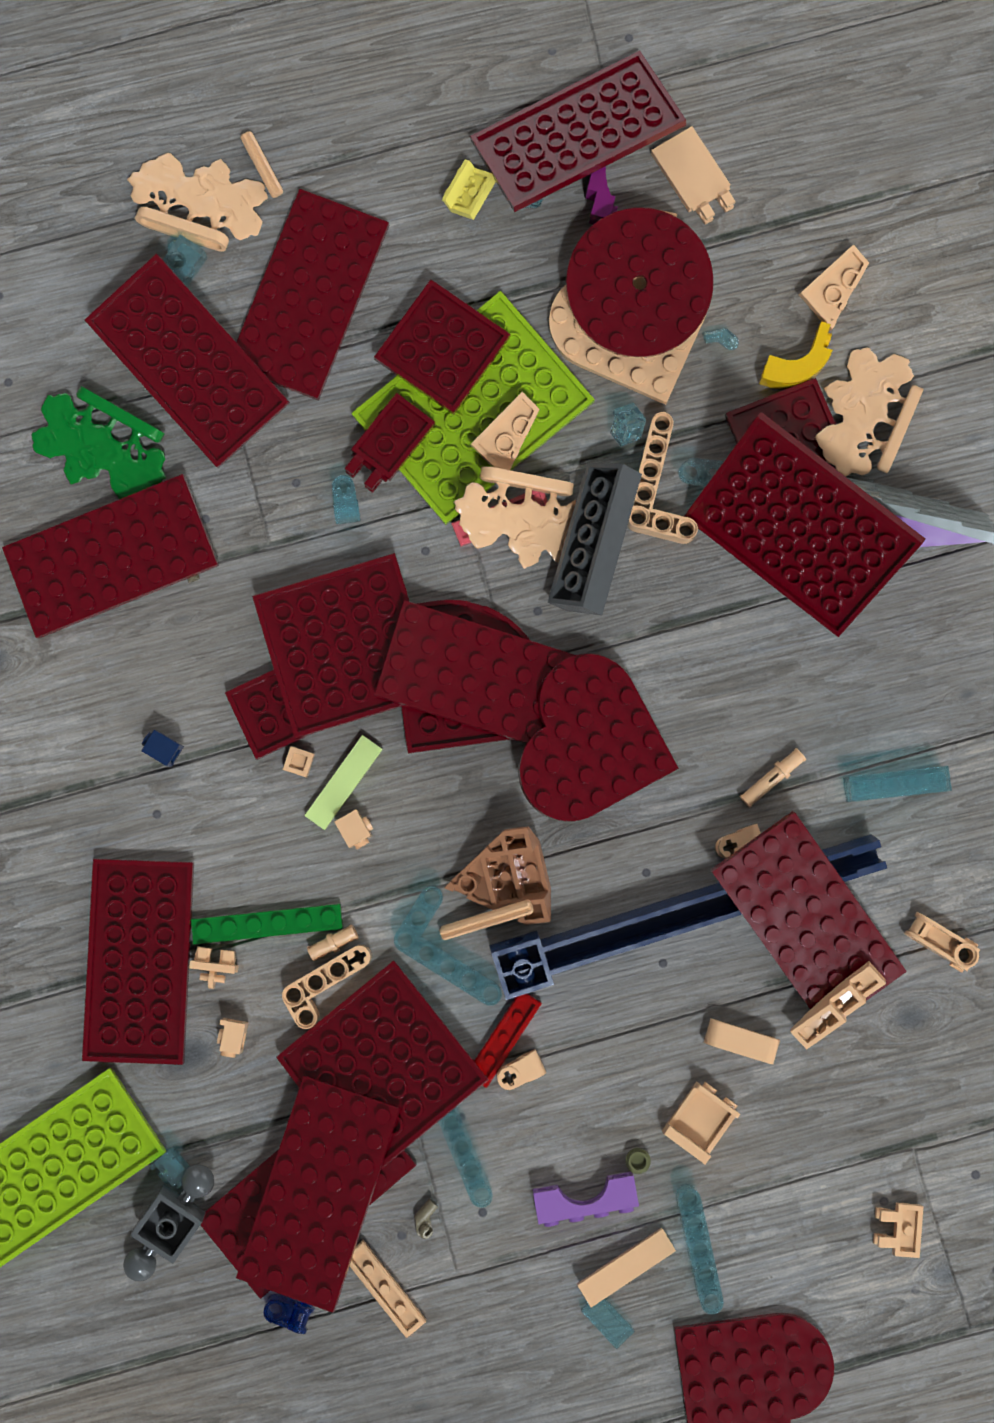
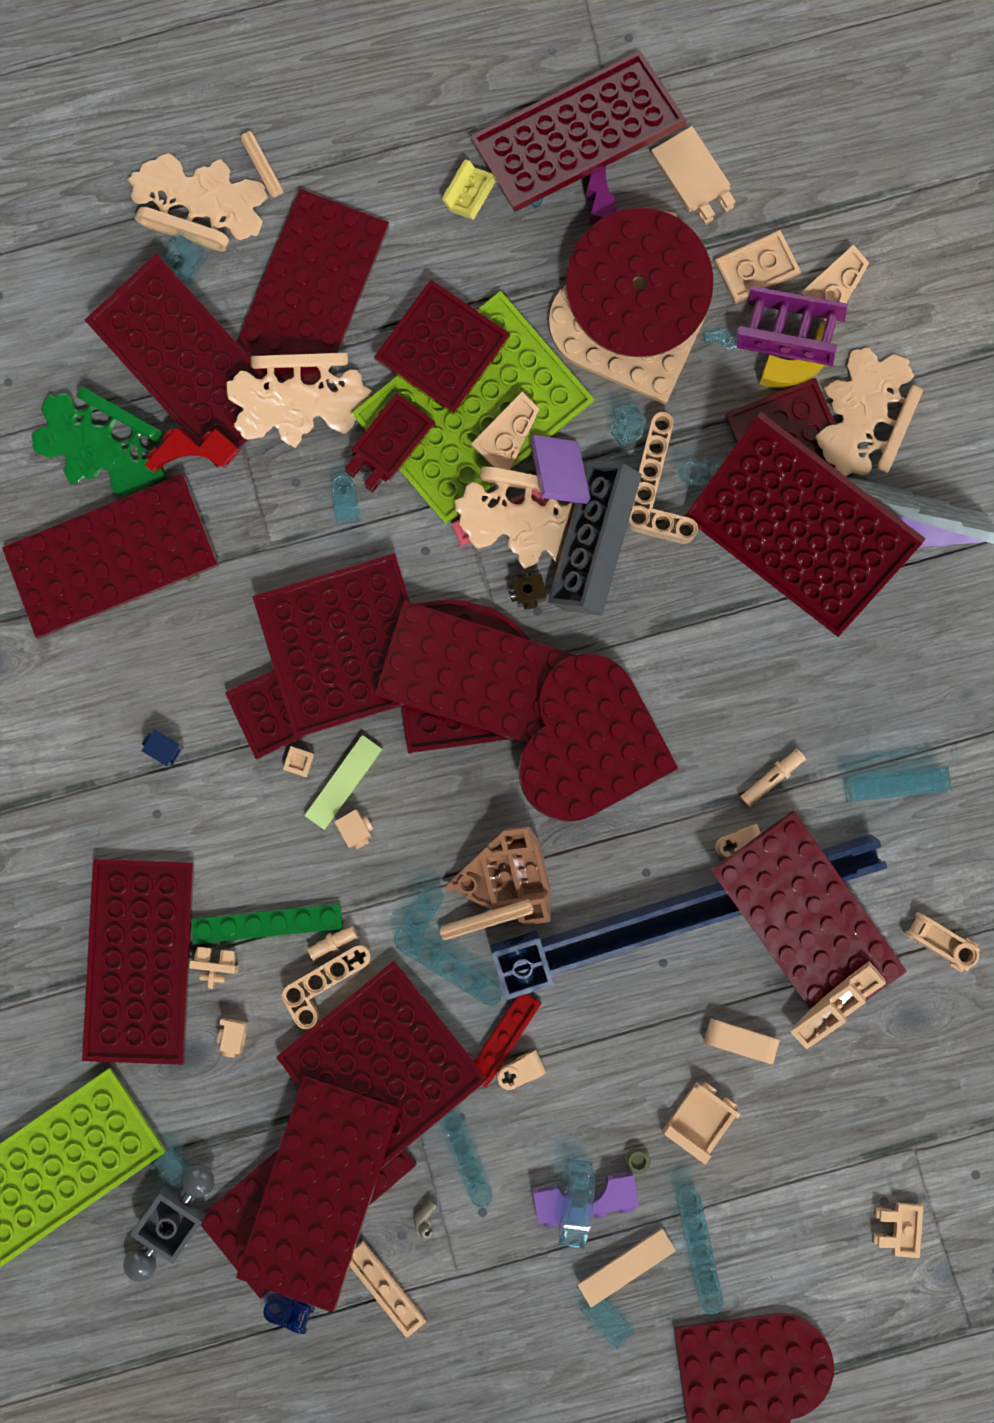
(178, 444): none -> red arch
(293, 404): none -> light nougat plant
(534, 584): none -> dark brown brick
(560, 469): none -> medium lavender tile
(577, 1203): none -> clear light blue arch
(757, 265): none -> light nougat tile
(790, 346): none -> magenta fence

